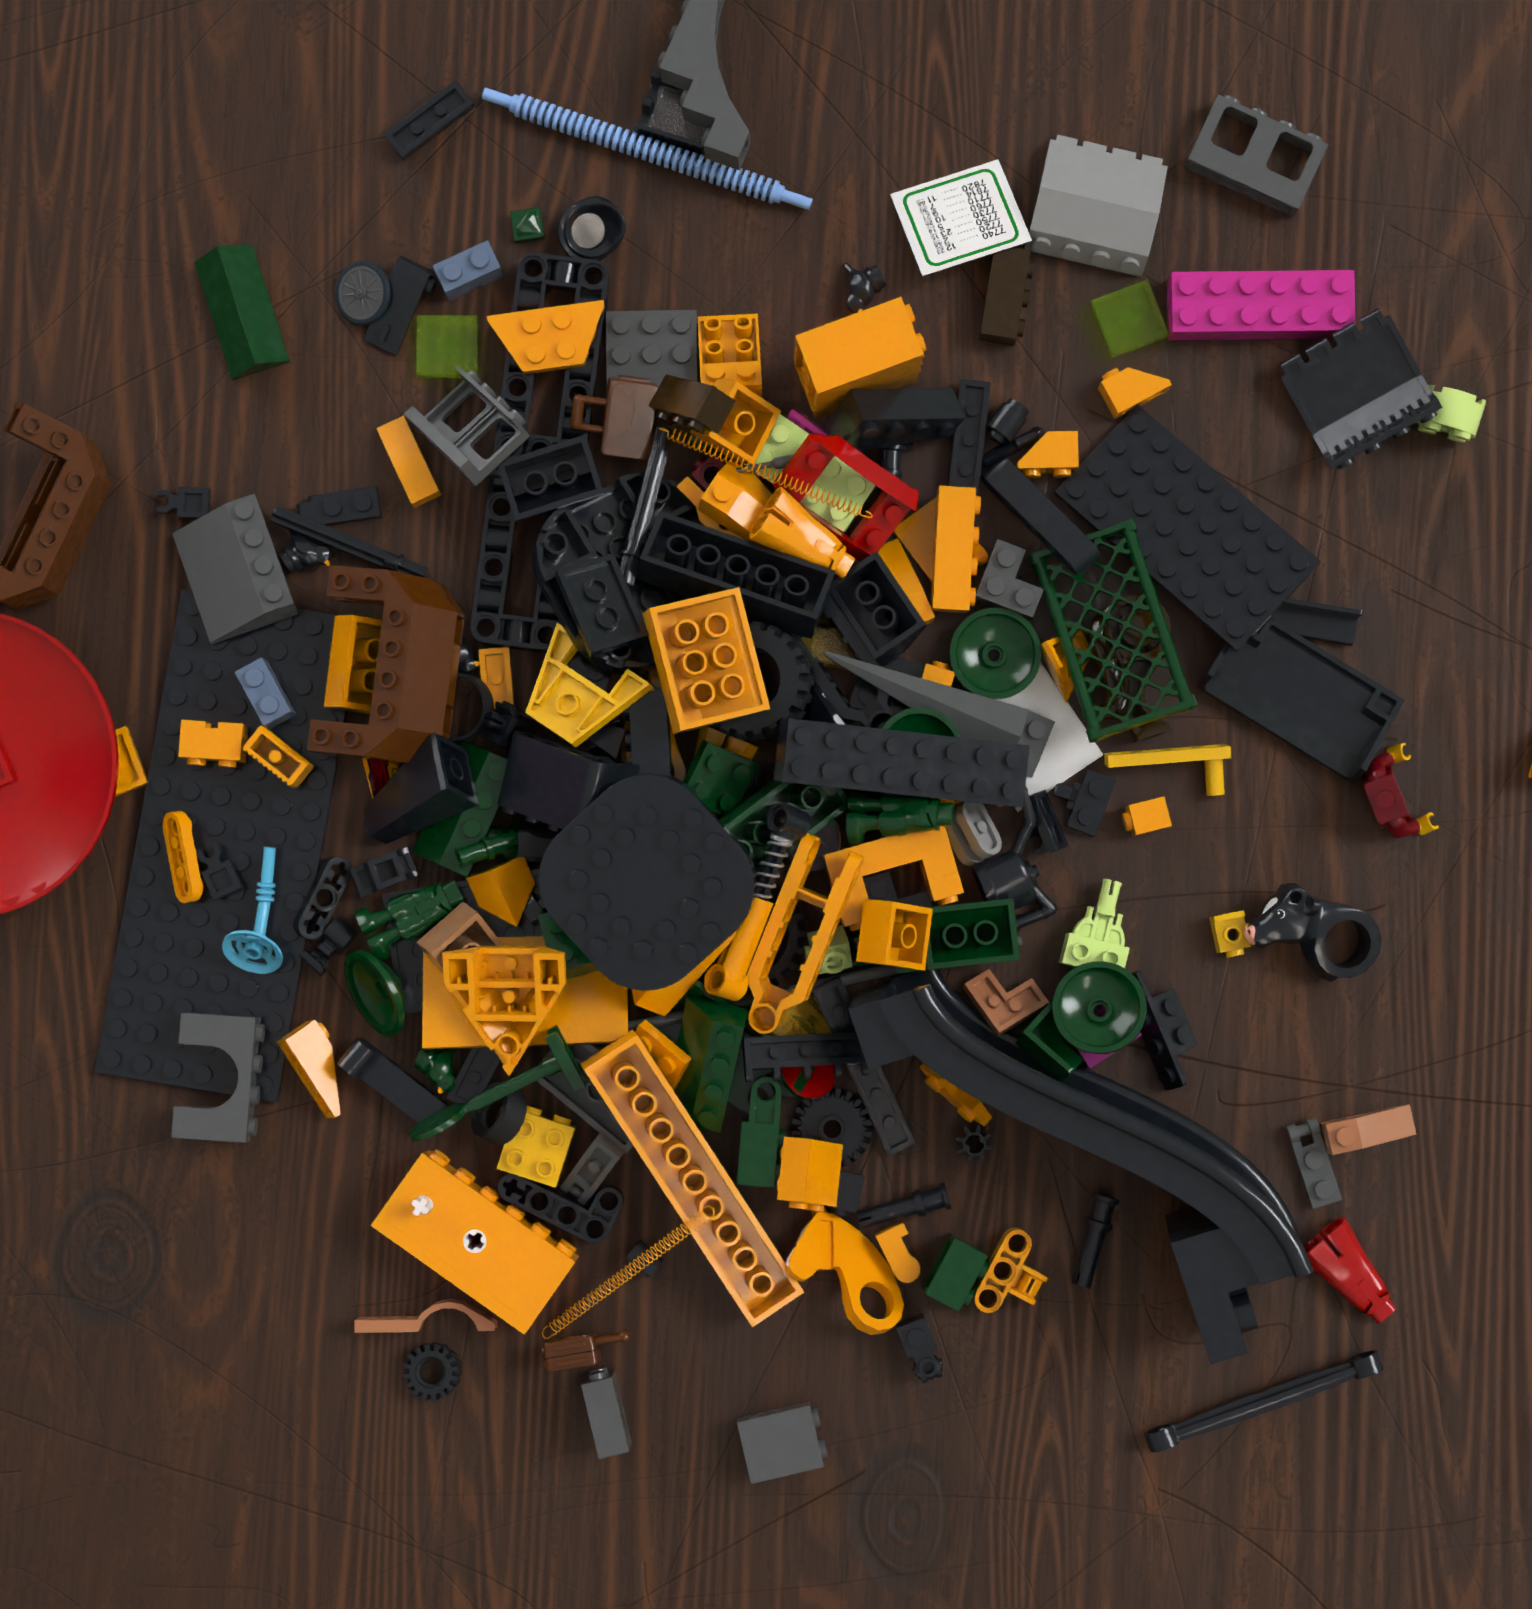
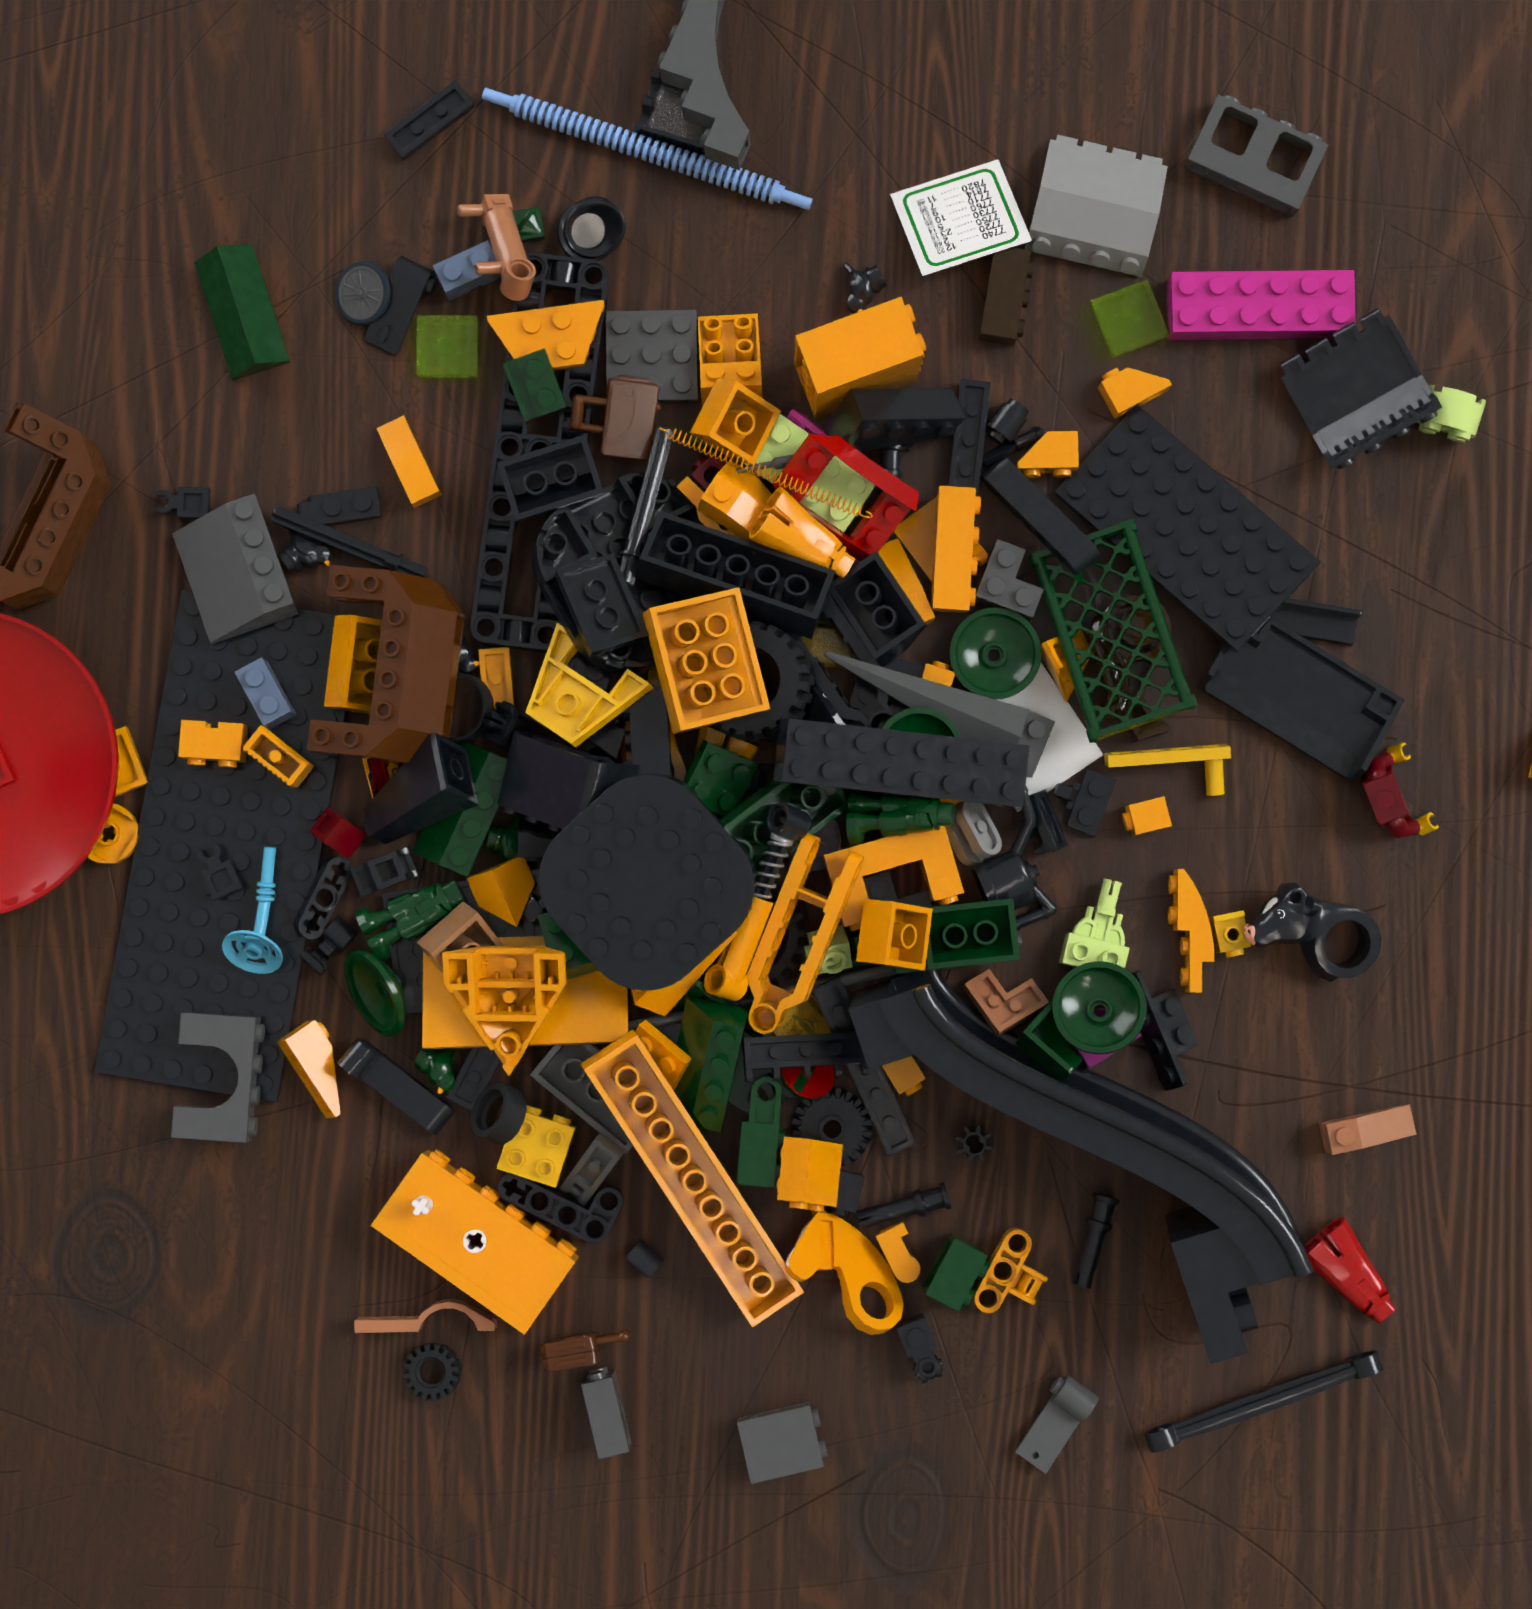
(124, 841): none -> light orange plate
(182, 856): light orange plate -> none
(338, 832): none -> dark red brick
(459, 445): dark grey window -> none
(486, 848): dark green pin -> none
(511, 260): none -> nougat piece
(534, 384): none -> dark green plate
(560, 1060): dark green piece -> none
(631, 1274): light orange piece -> none
(691, 404): dark brown brick -> none
(904, 1075): none -> light orange brick
(968, 1106): light orange plate -> none
(1053, 1427): none -> dark grey door
(1190, 916): none -> light orange slope
(1313, 1164): dark grey plate -> none

